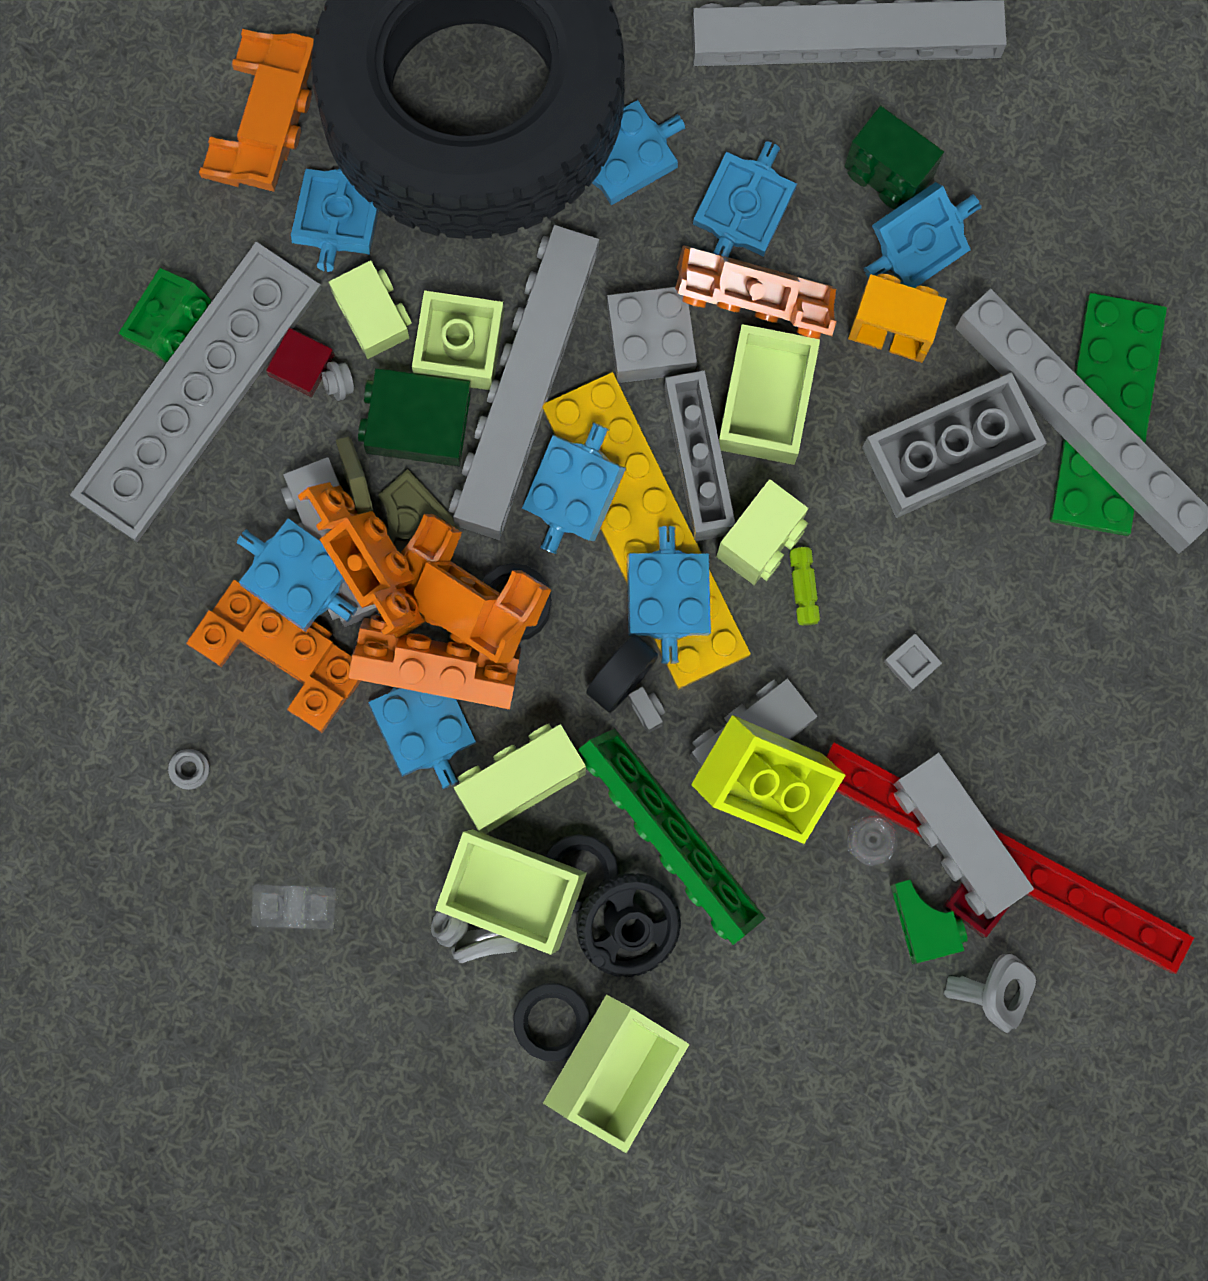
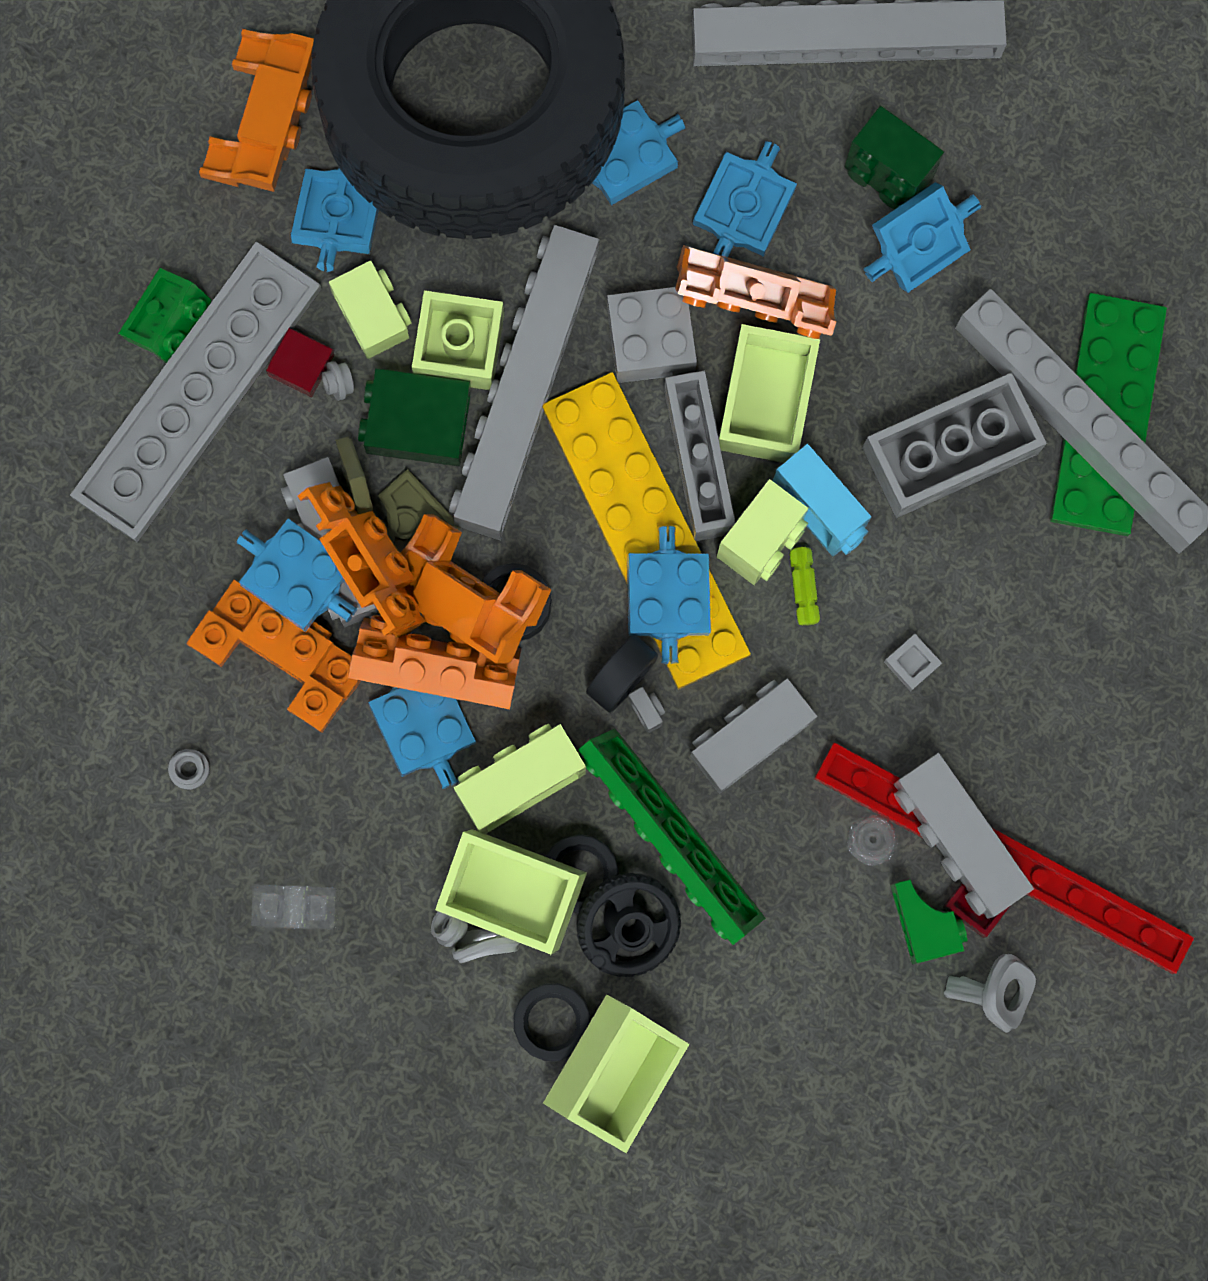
(574, 488): dark azure plate -> none
(767, 779): neon yellow brick -> none
(833, 511): none -> medium azure window
(901, 310): light orange piece -> none

